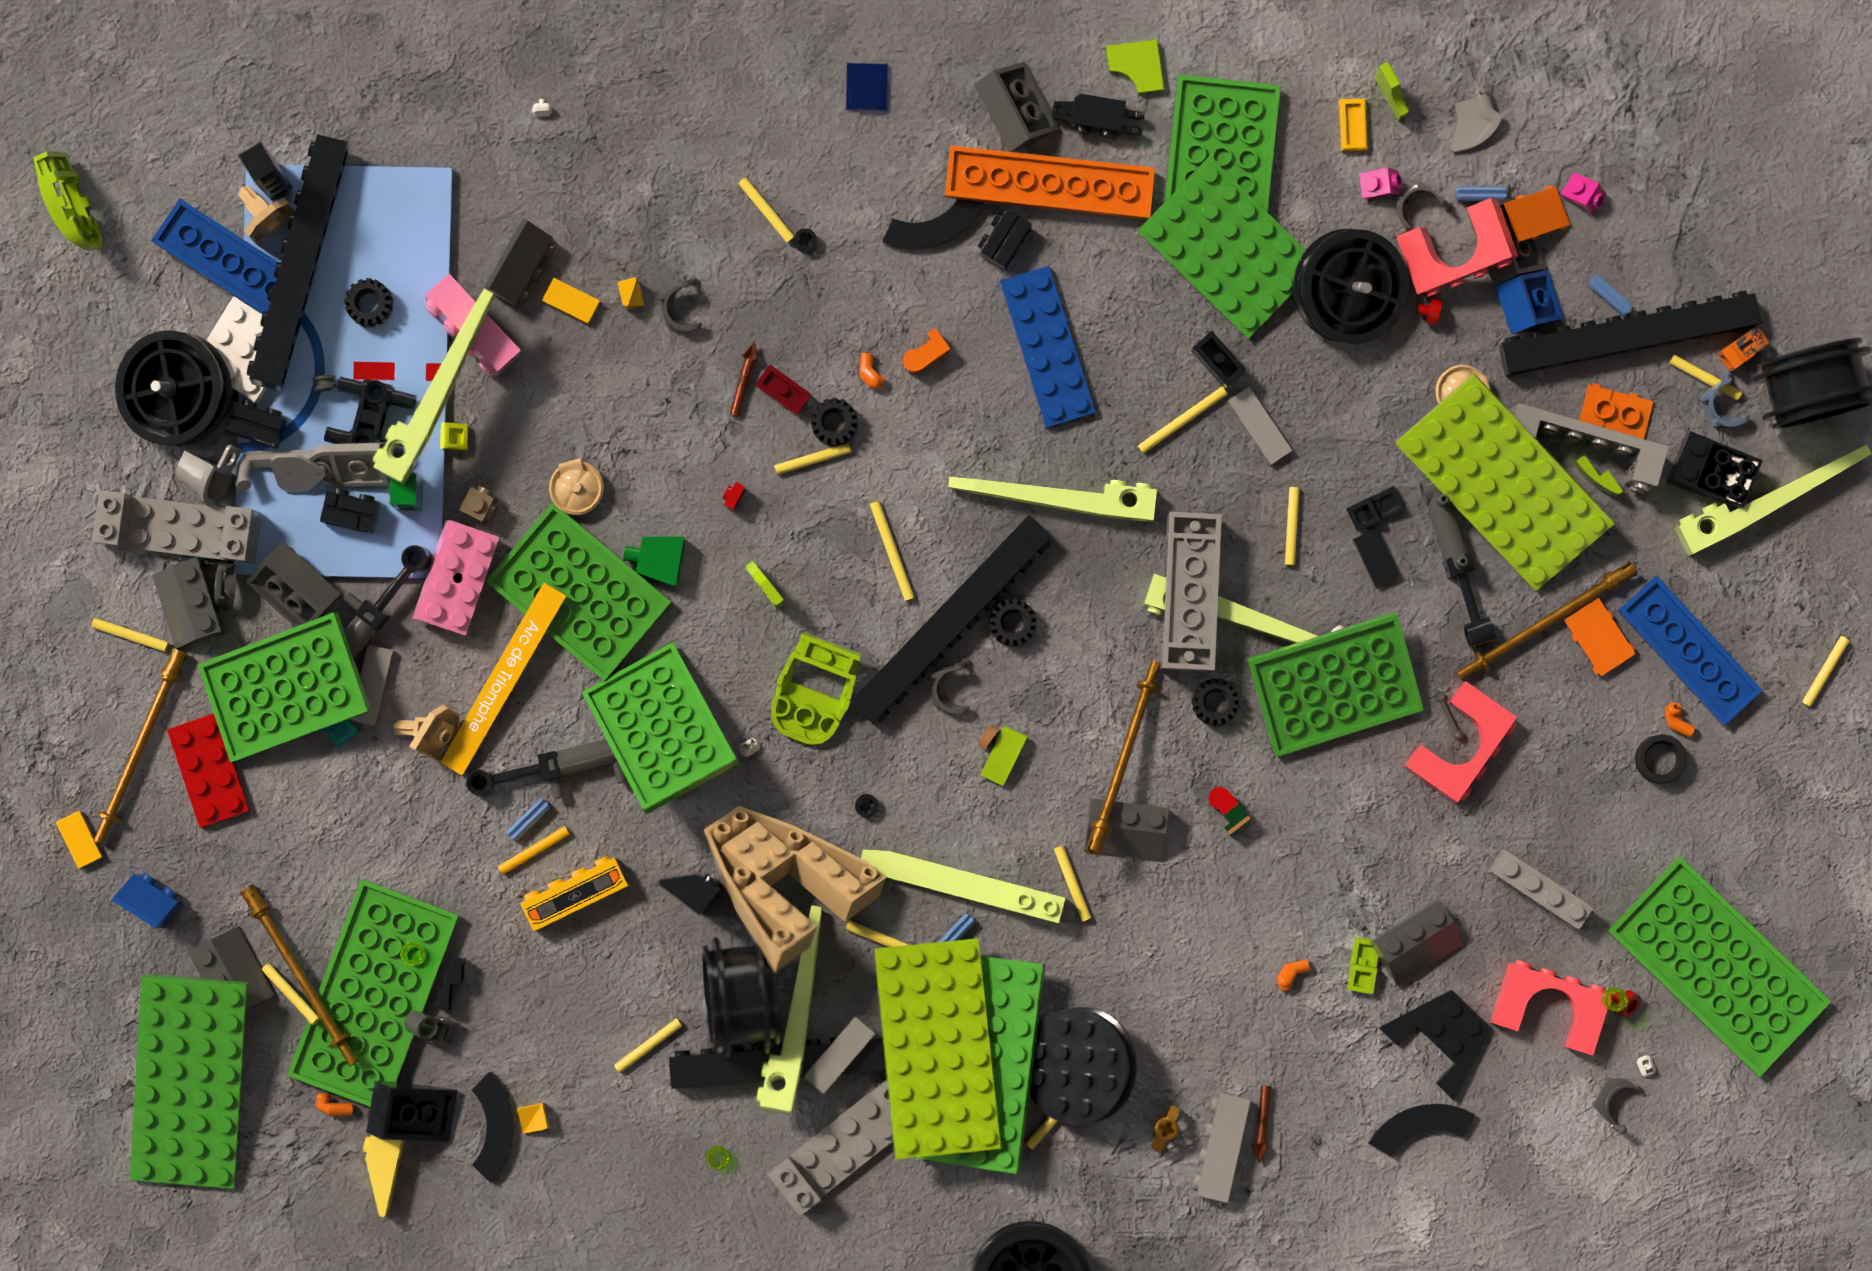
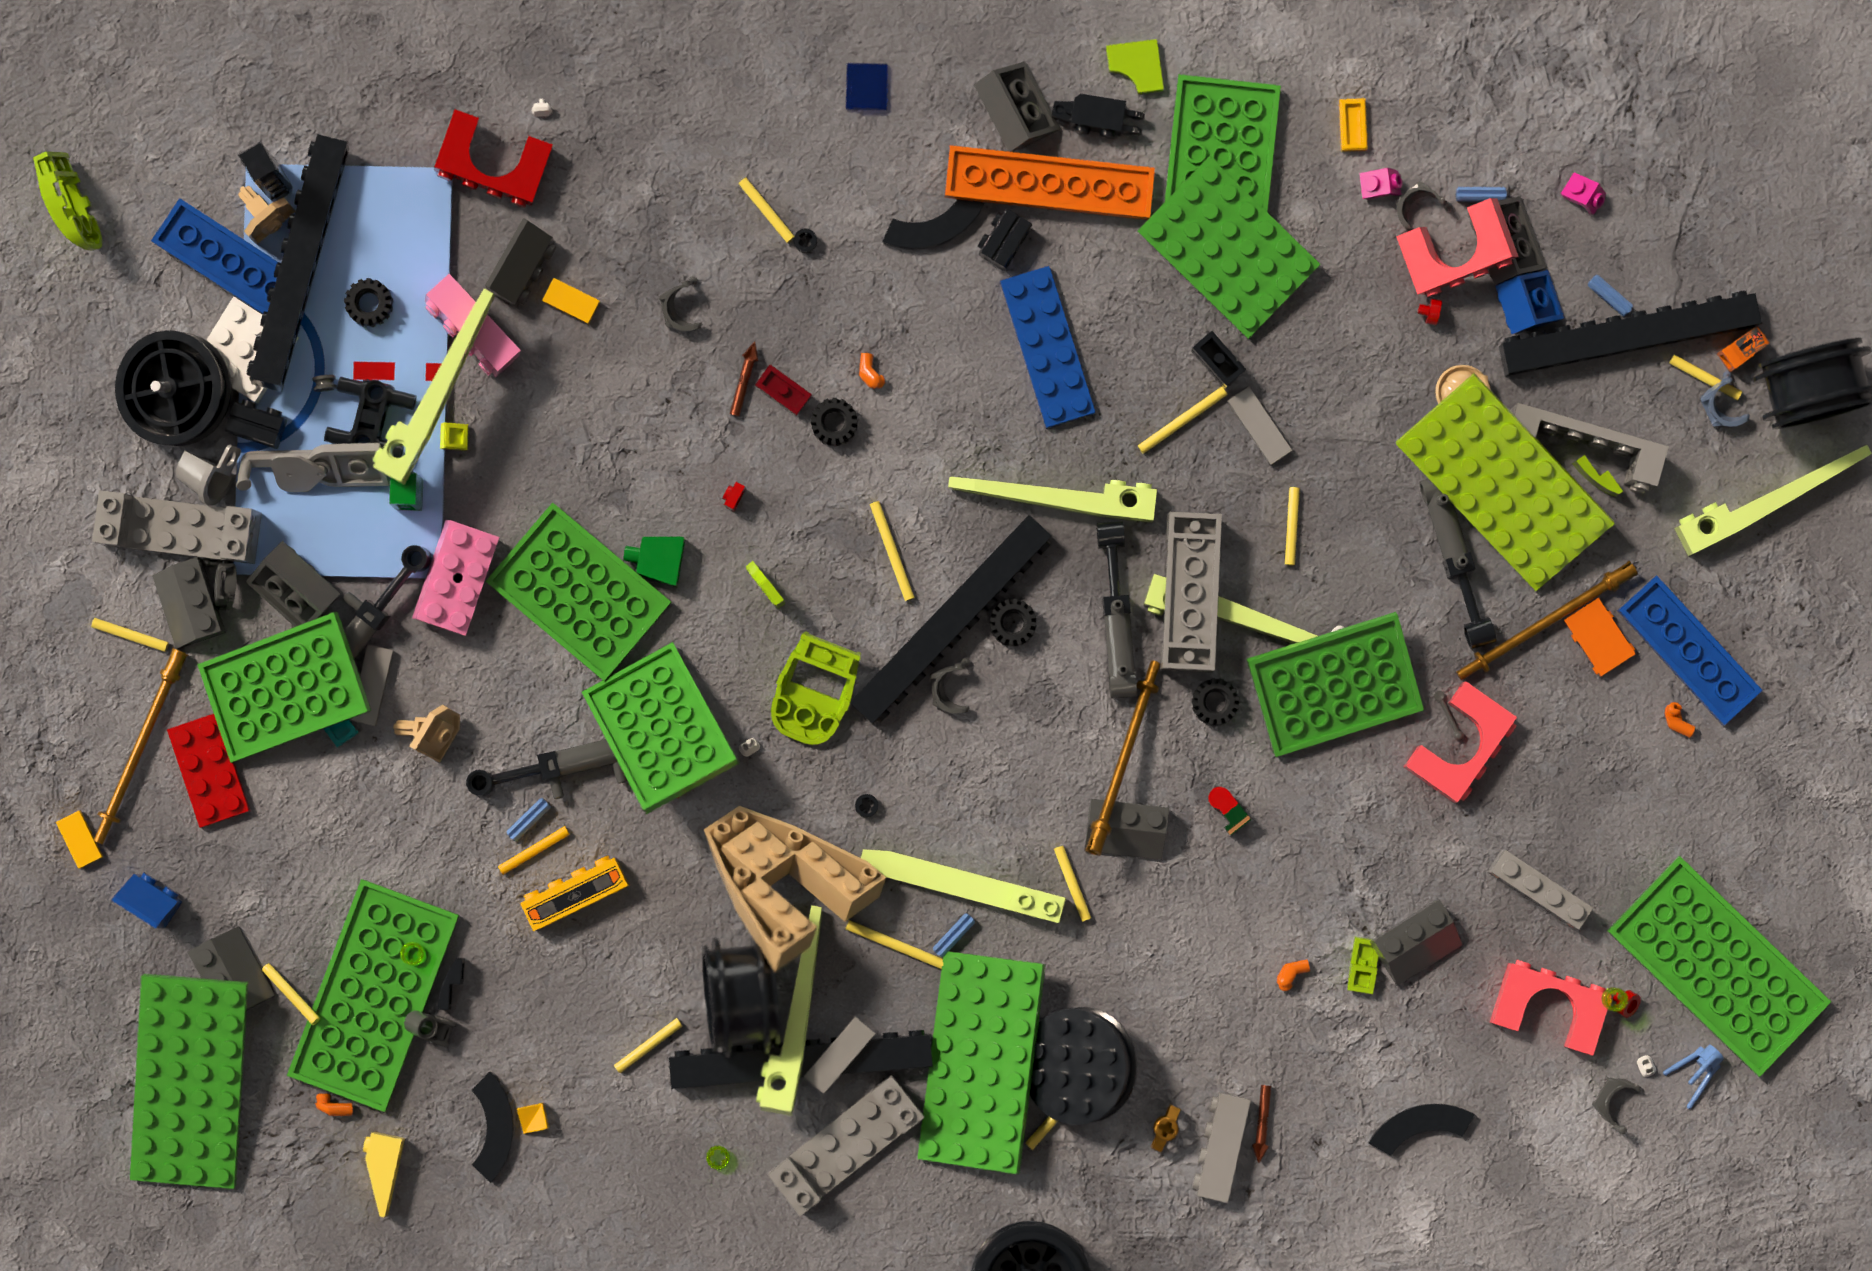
(261, 912): pearl gold bar -> none
(350, 512): black brick -> none
(411, 1112): black slope -> none
(456, 163): none -> red arch
(479, 504): dark tan brick -> none
(503, 679): yellow tile -> none
(576, 487): tan piece -> none
(630, 293): yellow slope -> none
(694, 891): black slope -> none
(812, 458): light yellow bar -> none
(919, 359): orange leg -> none
(937, 1048): lime plate -> none
(988, 737): medium nougat tile -> none
(1003, 755): lime slope -> none
(1117, 617): none -> dark grey piece
(1351, 286): black wheel -> none
(1375, 508): black slope -> none
(1375, 557): black tile -> none
(1391, 90): lime tile -> none
(1451, 1028): black wing -> none
(1475, 121): light grey arm -> none
(1537, 214): orange piece -> none
(1616, 410): orange piece -> none
(1680, 753): black tyre -> none
(1708, 1061): none -> medium blue plant
(1714, 470): black slope -> none
(1825, 671): light yellow bar -> none

